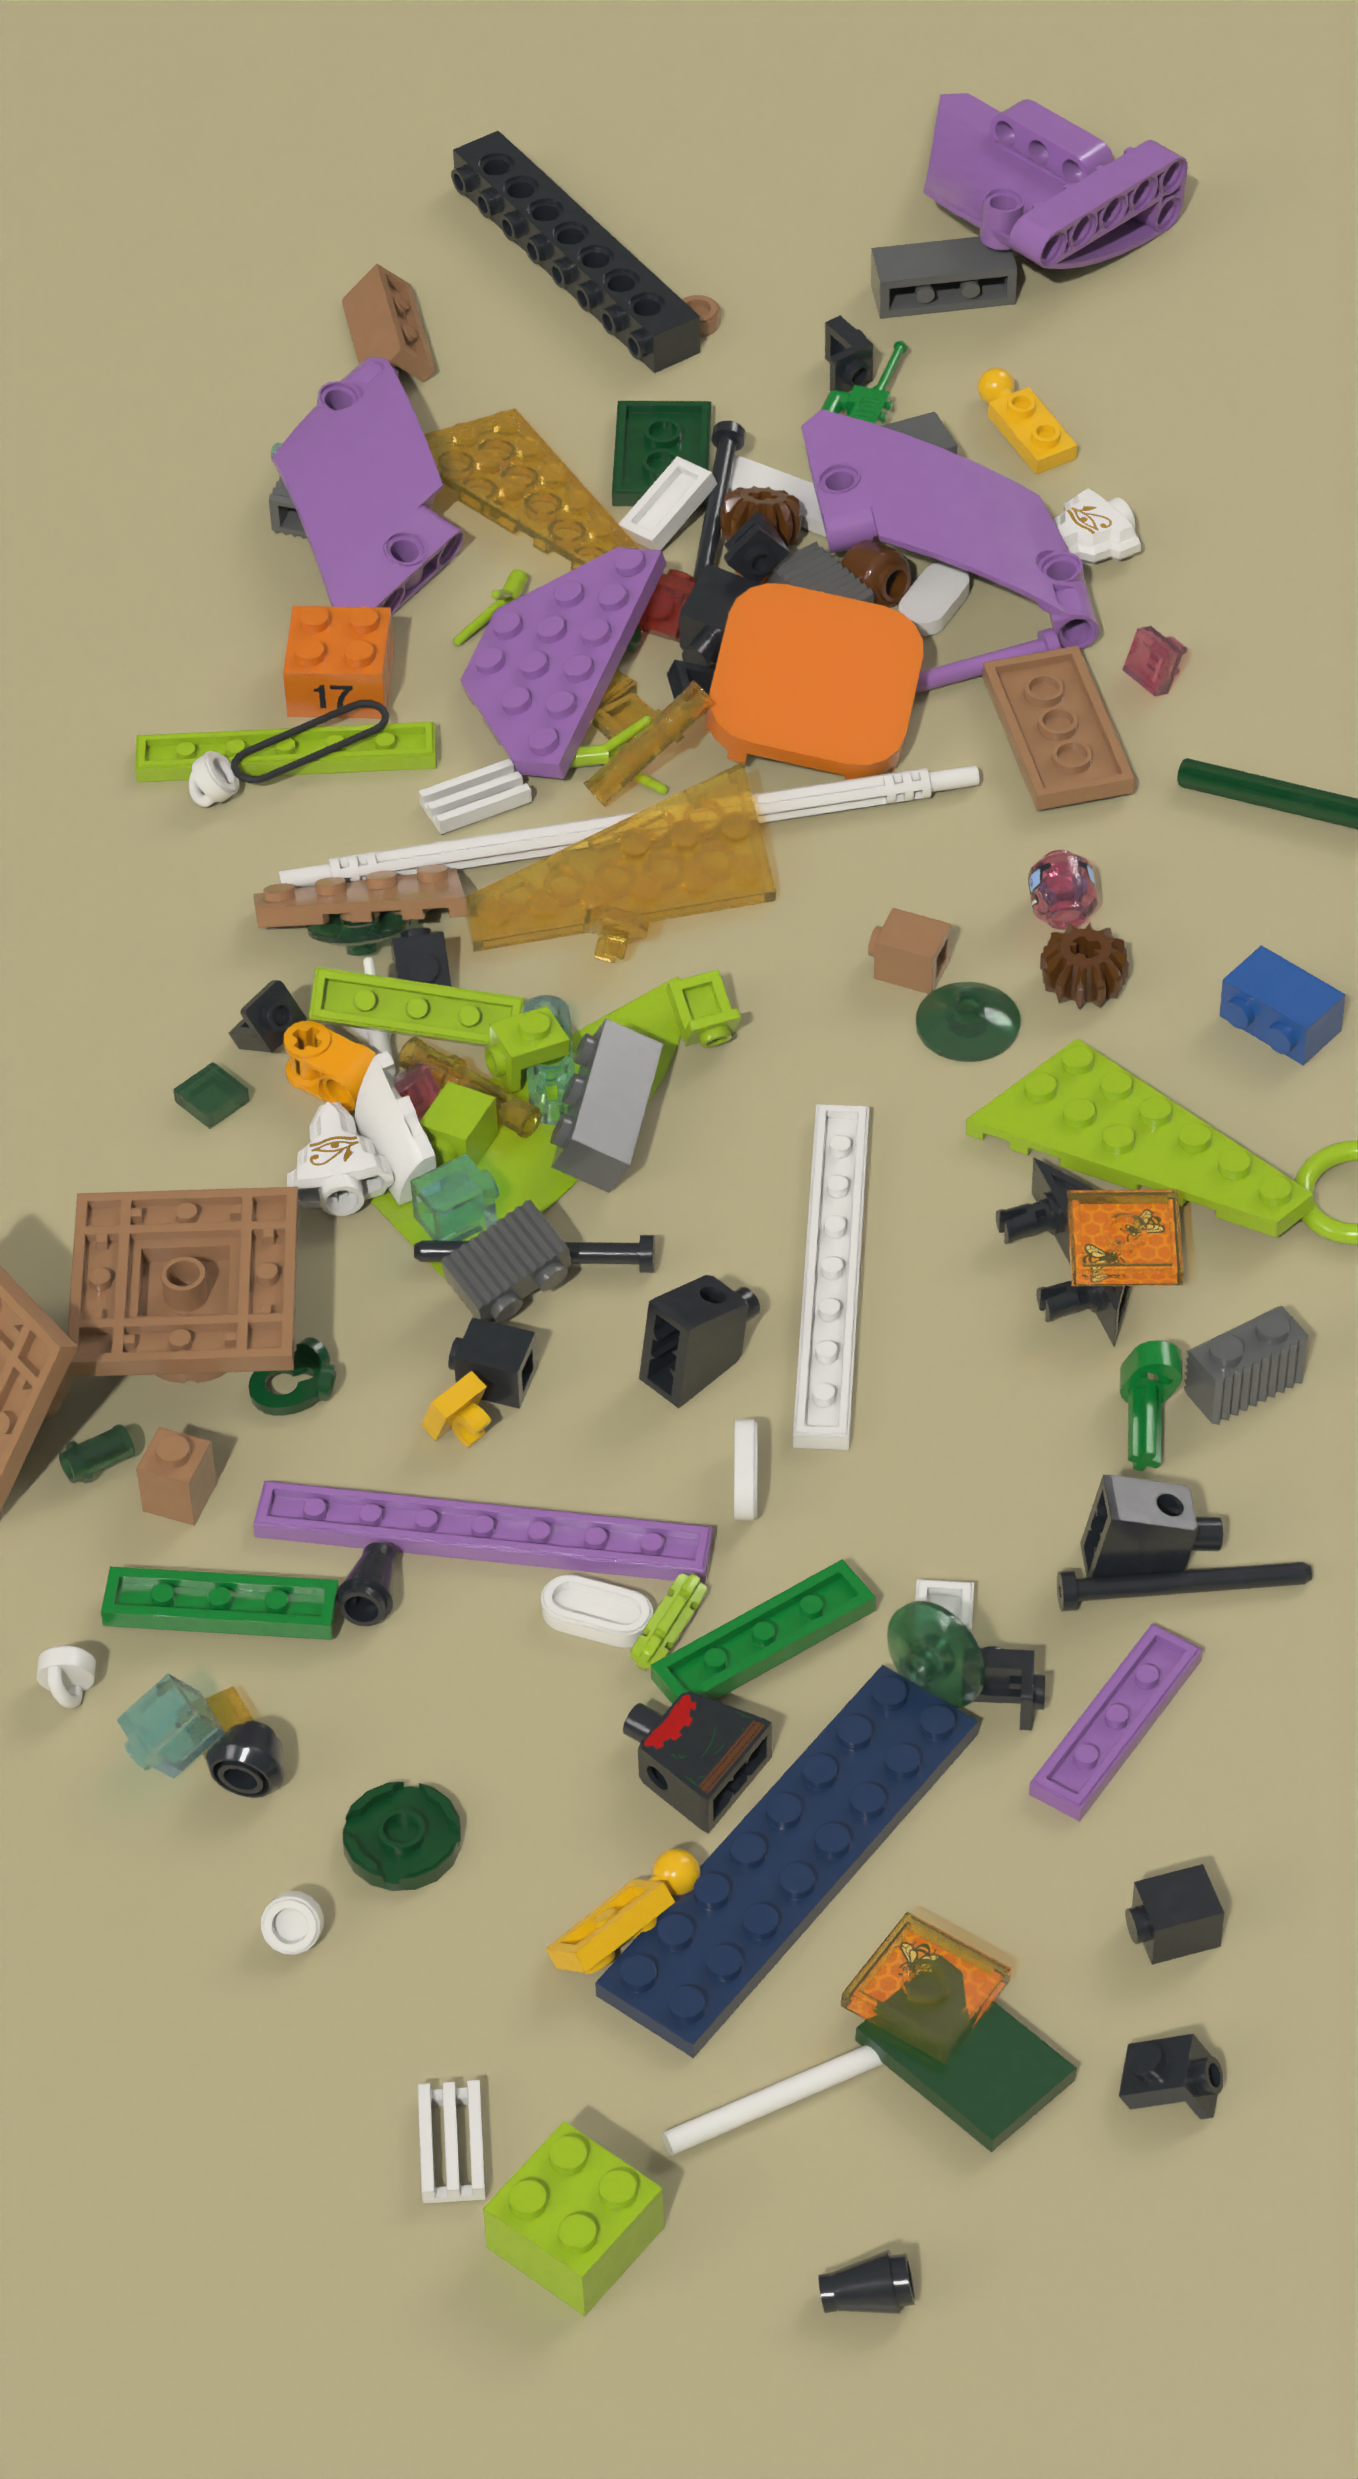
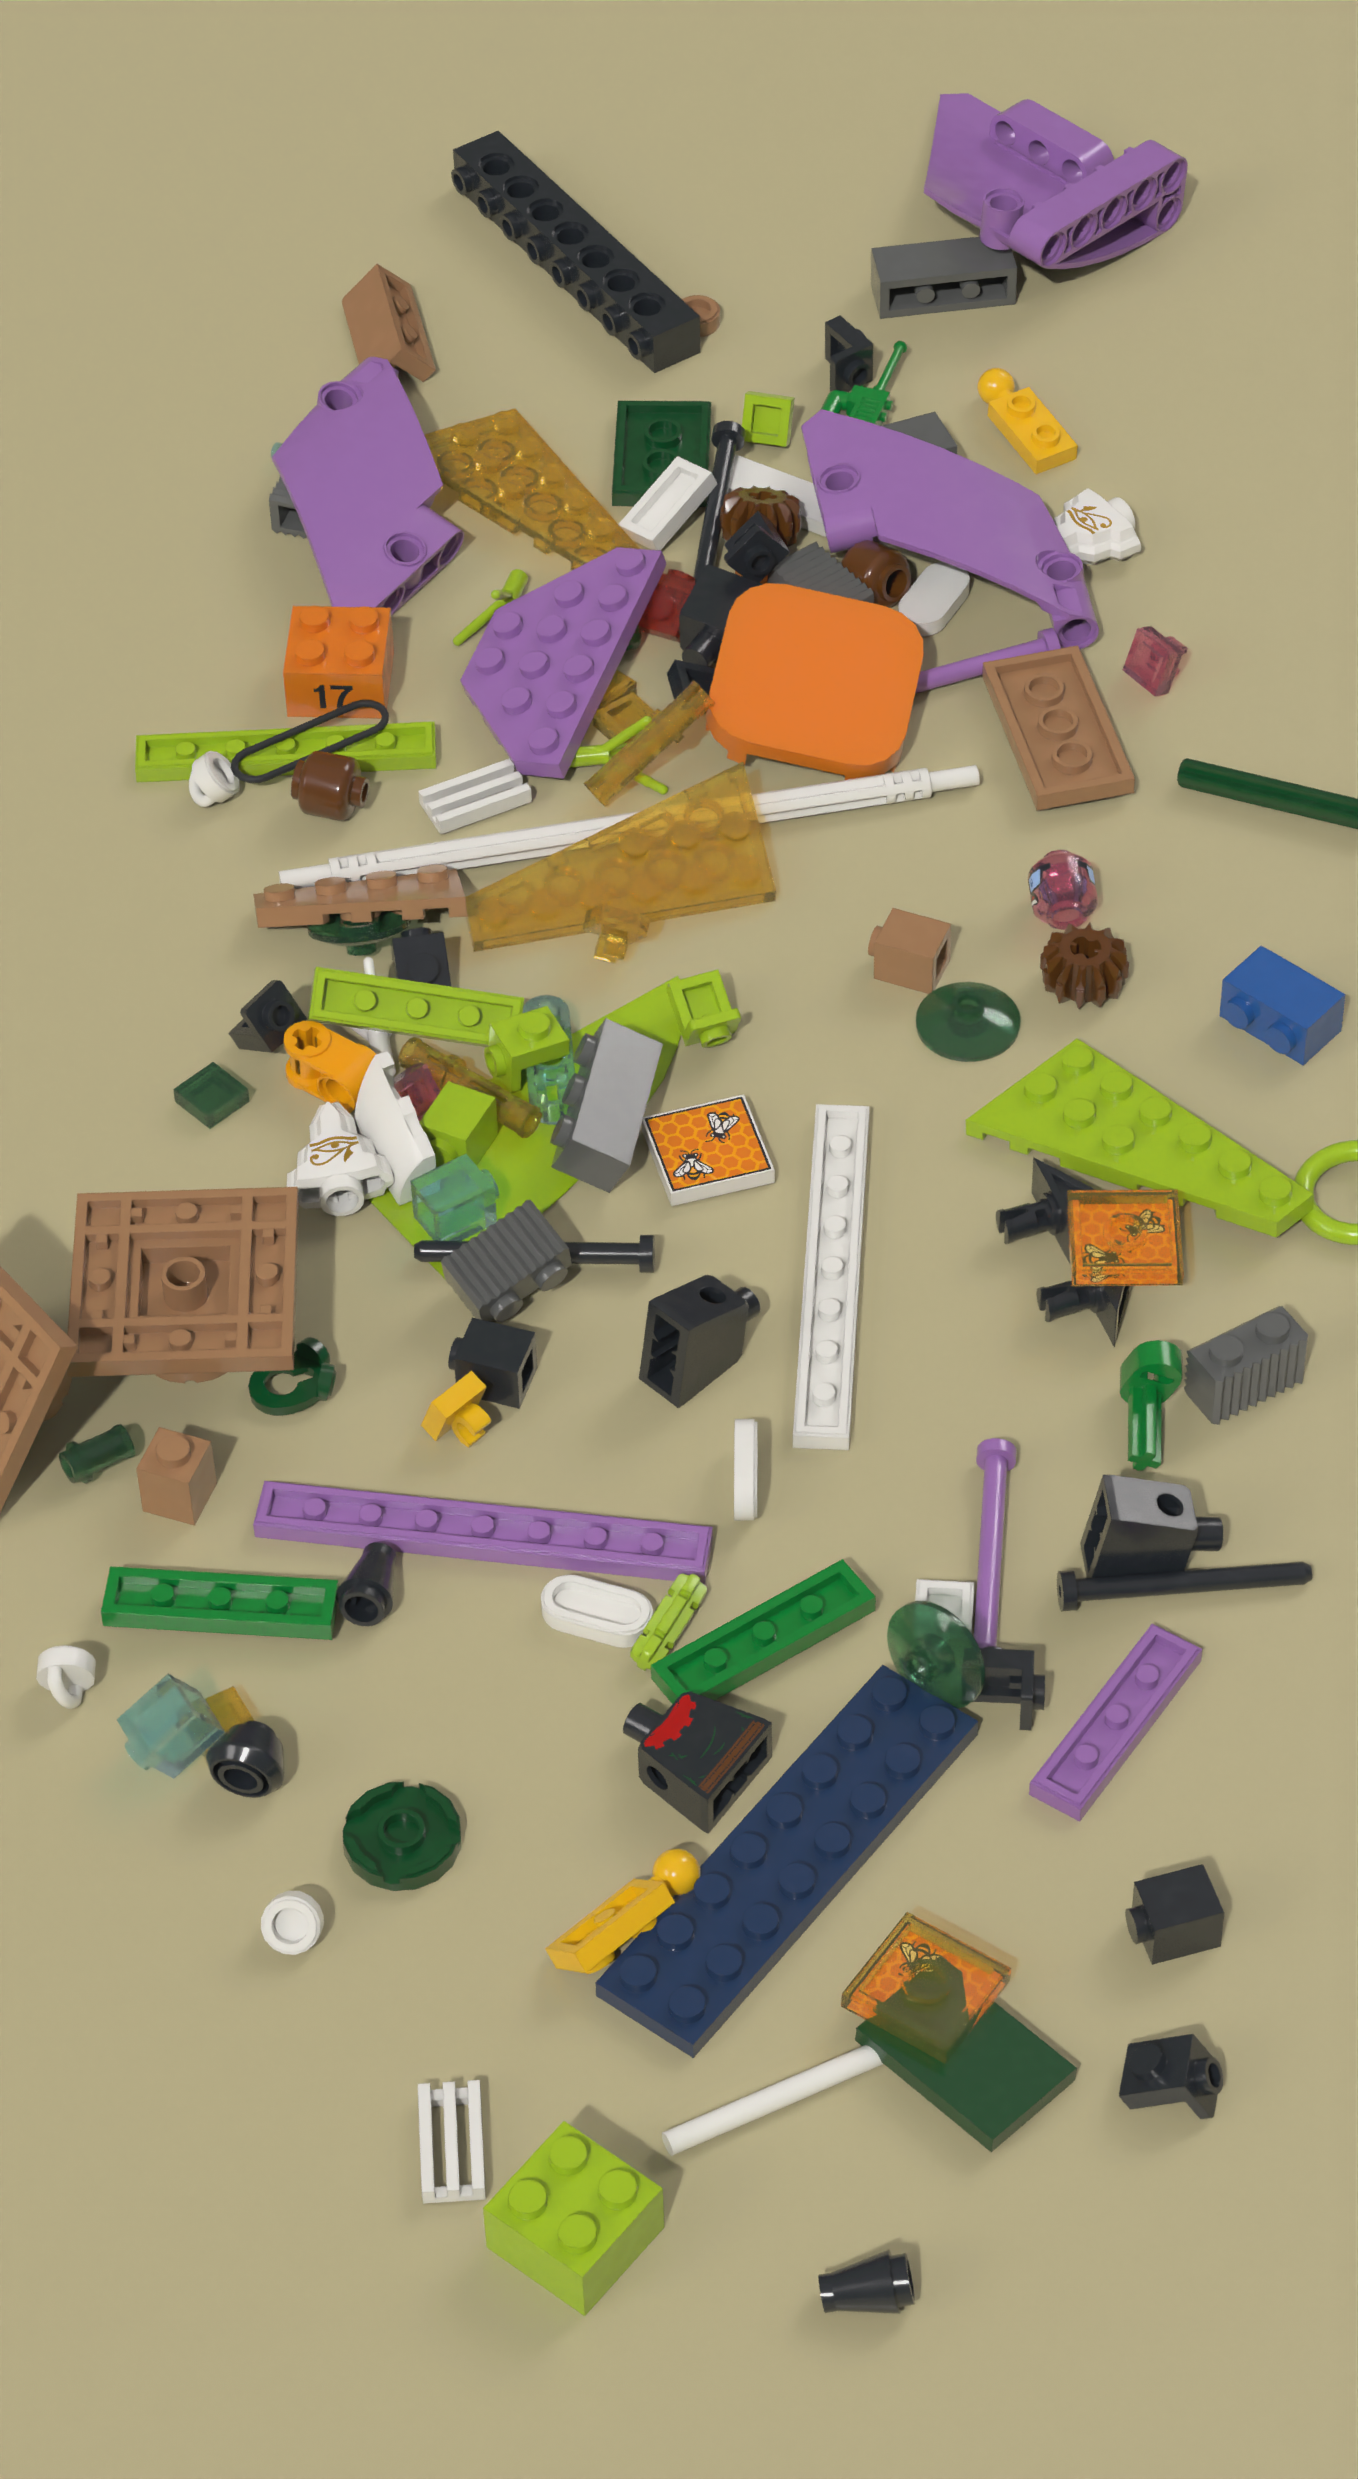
(329, 785): none -> reddish brown head
(708, 1150): none -> tile
(768, 418): none -> lime tile
(996, 1458): none -> medium lavender bar

